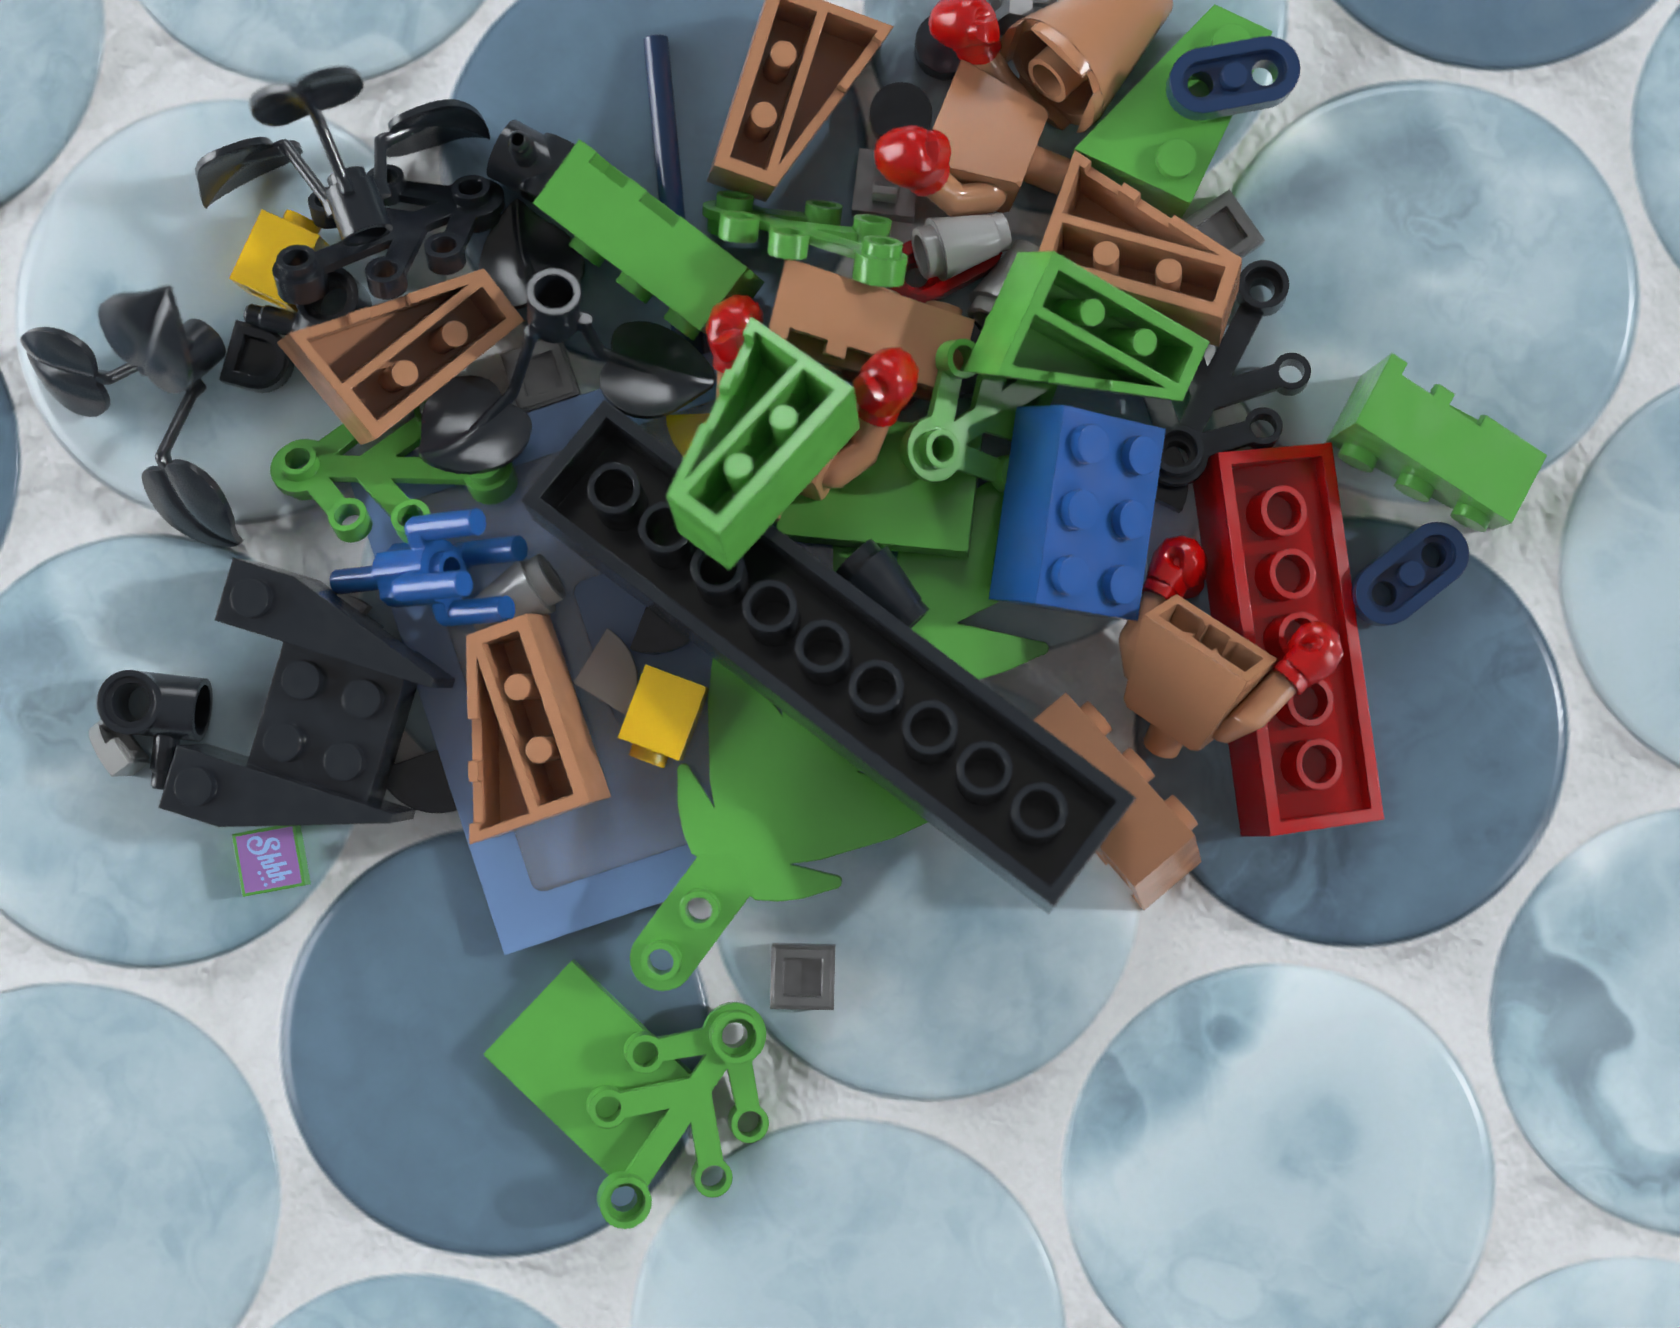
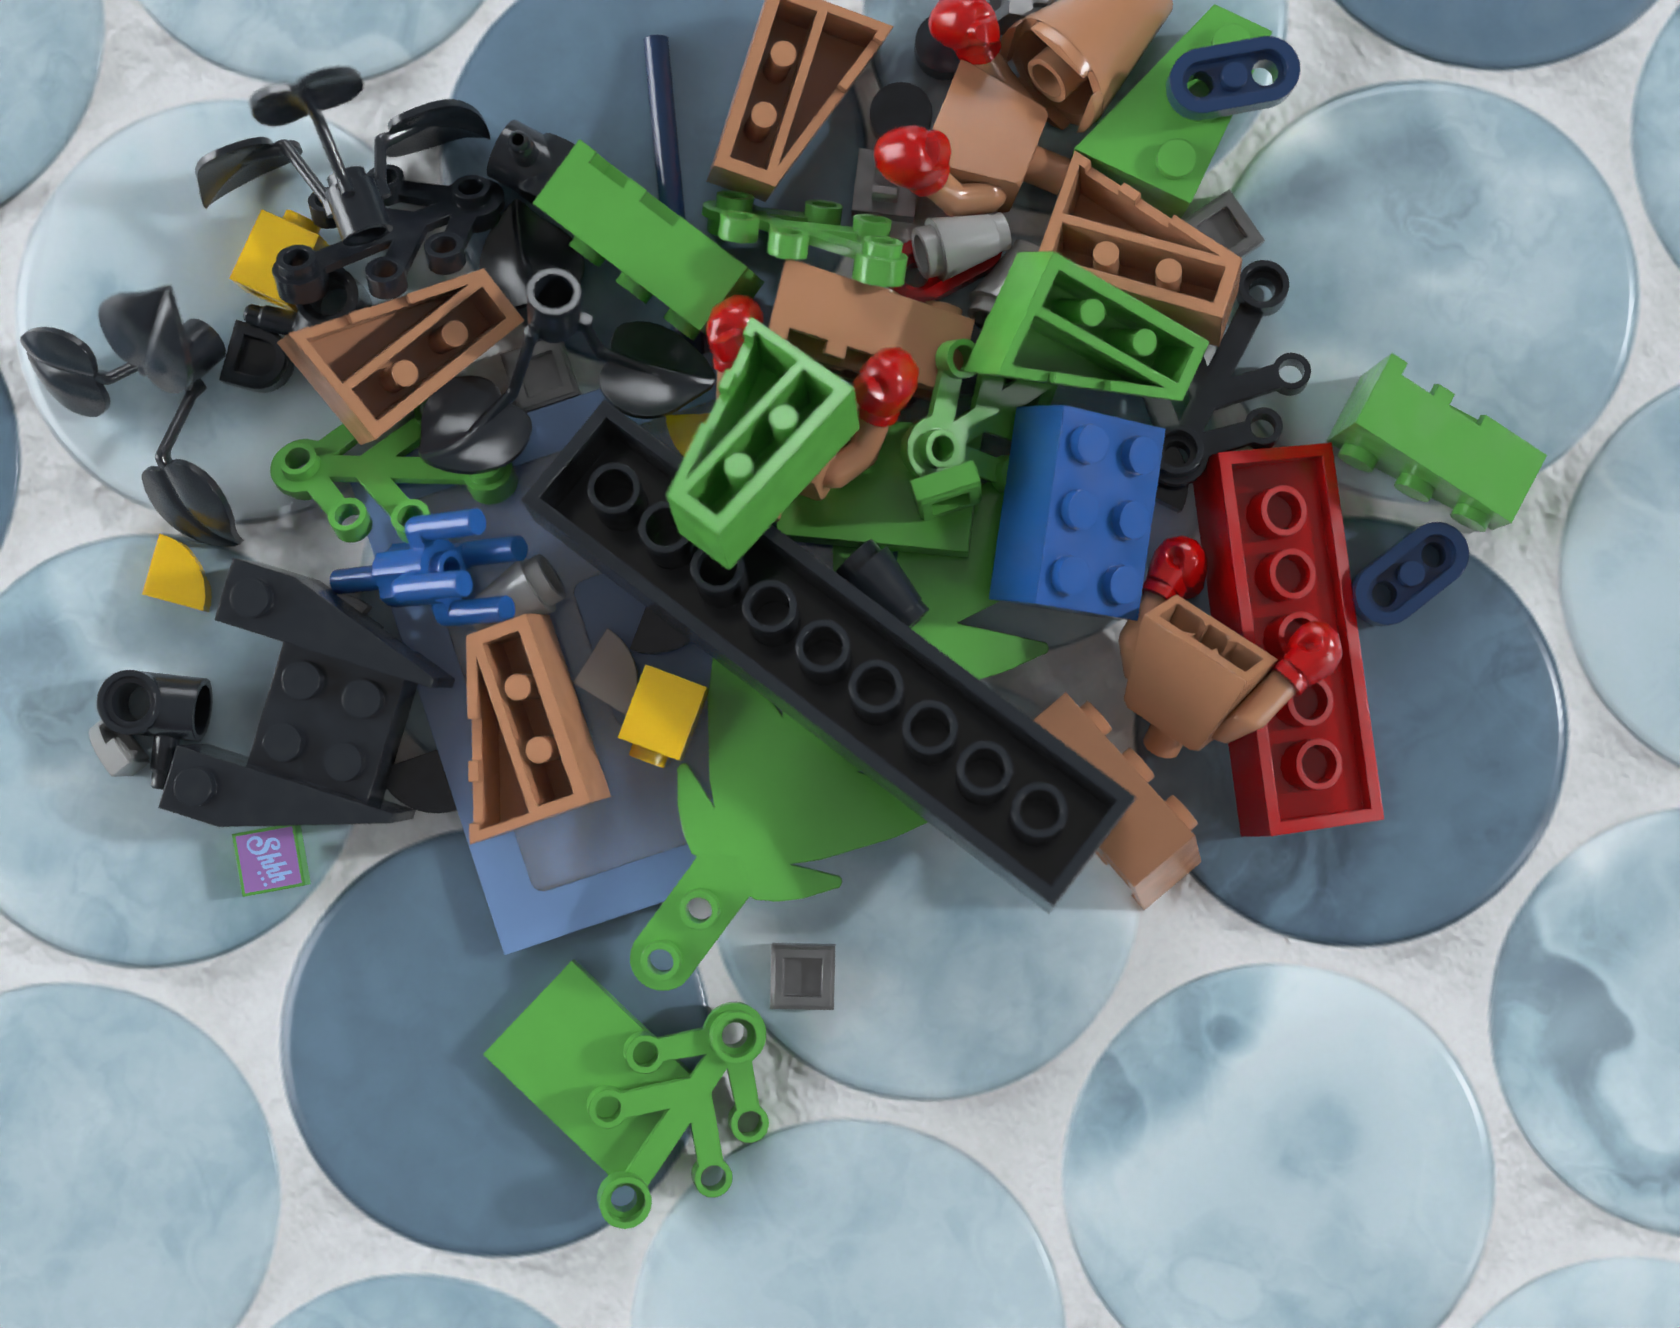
(177, 576): none -> yellow tile
(947, 490): none -> bright green tile

